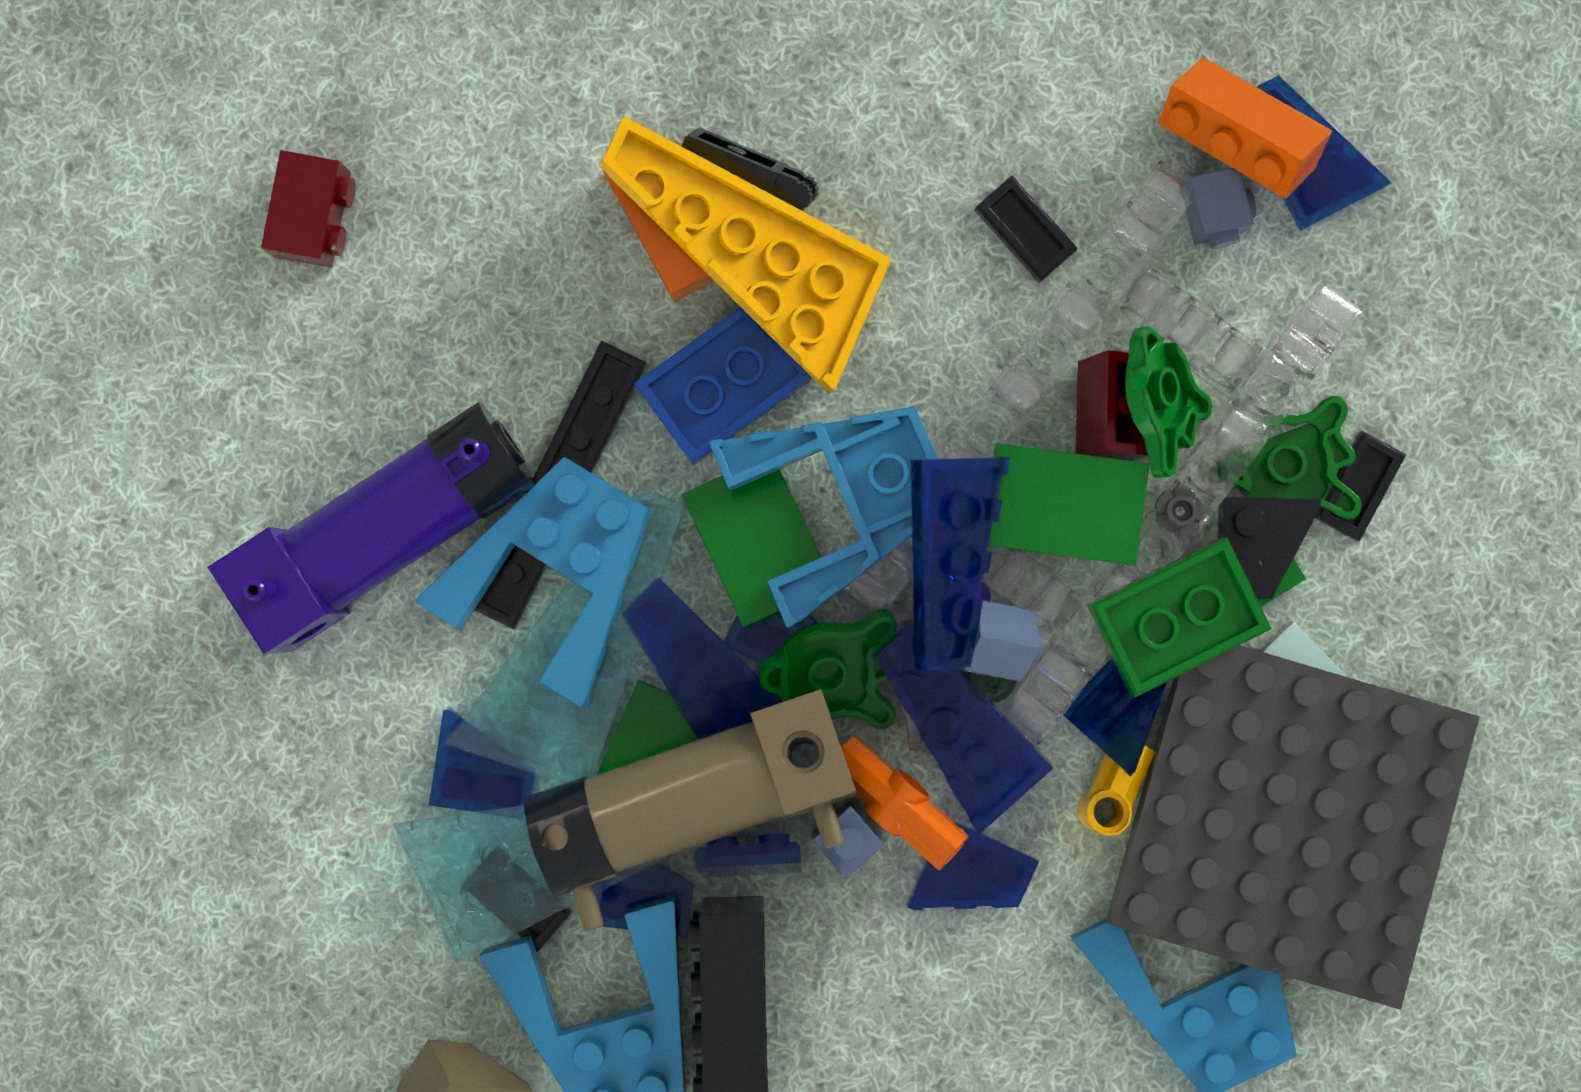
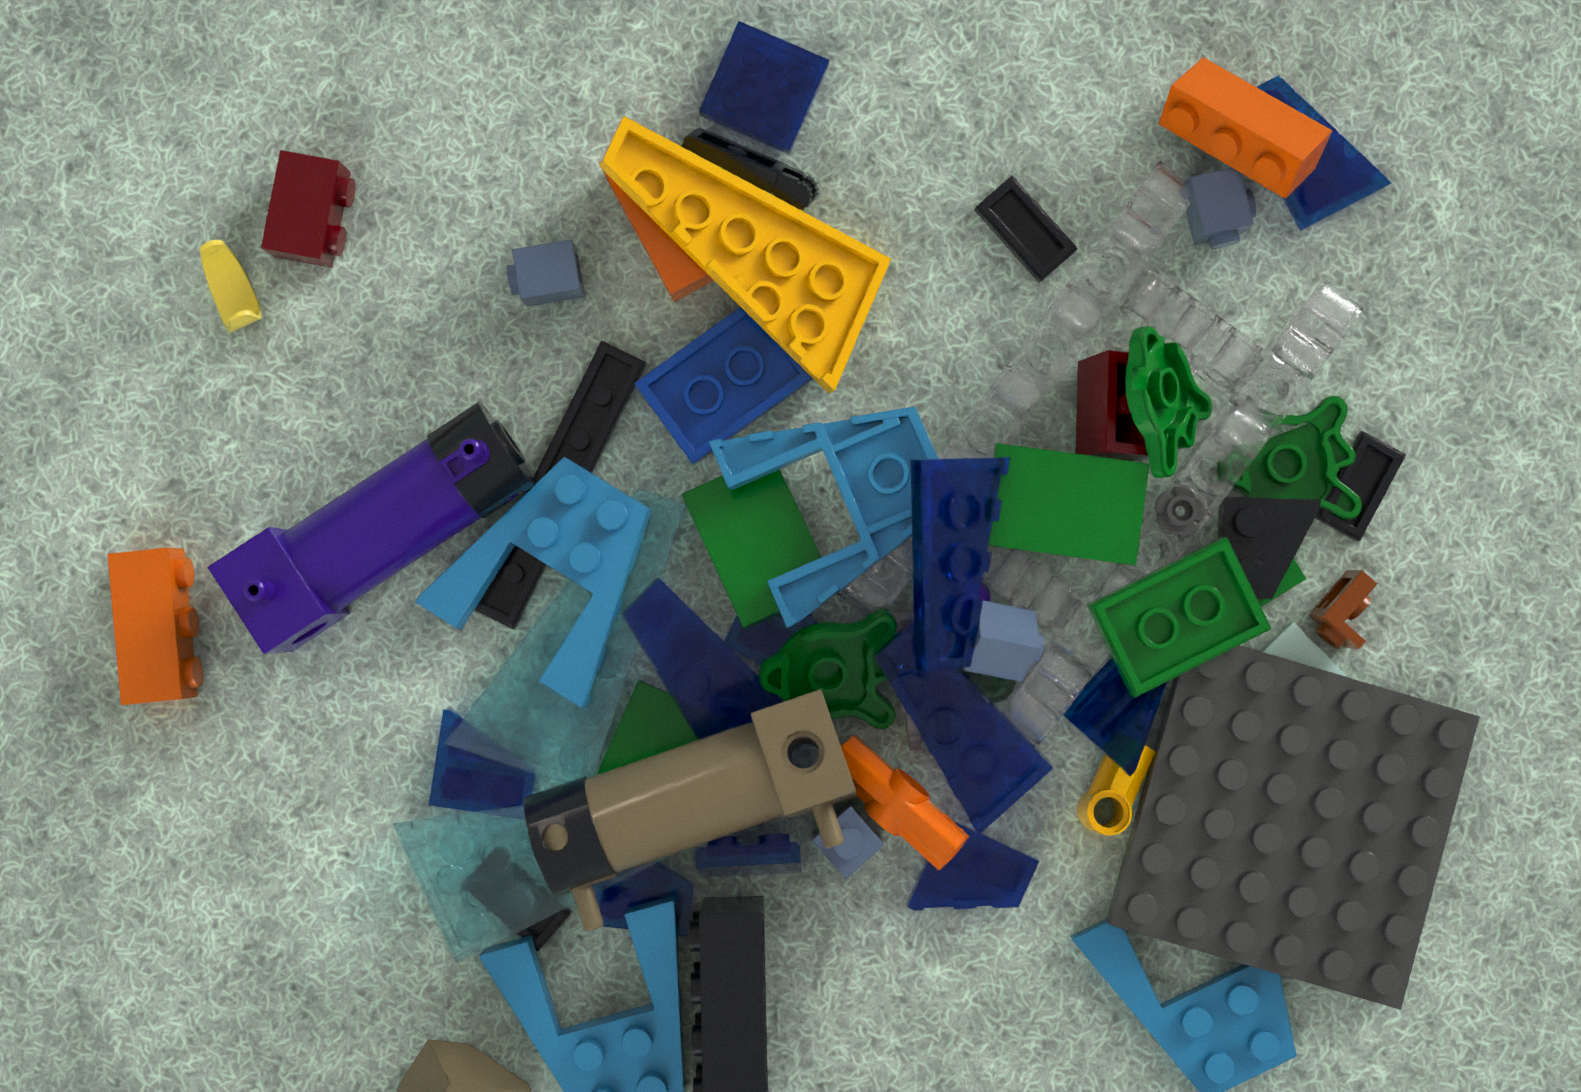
(154, 625): none -> orange brick
(229, 286): none -> light yellow helmet
(546, 273): none -> sand blue brick
(764, 87): none -> clear blue tile
(1343, 602): none -> dark orange bracket

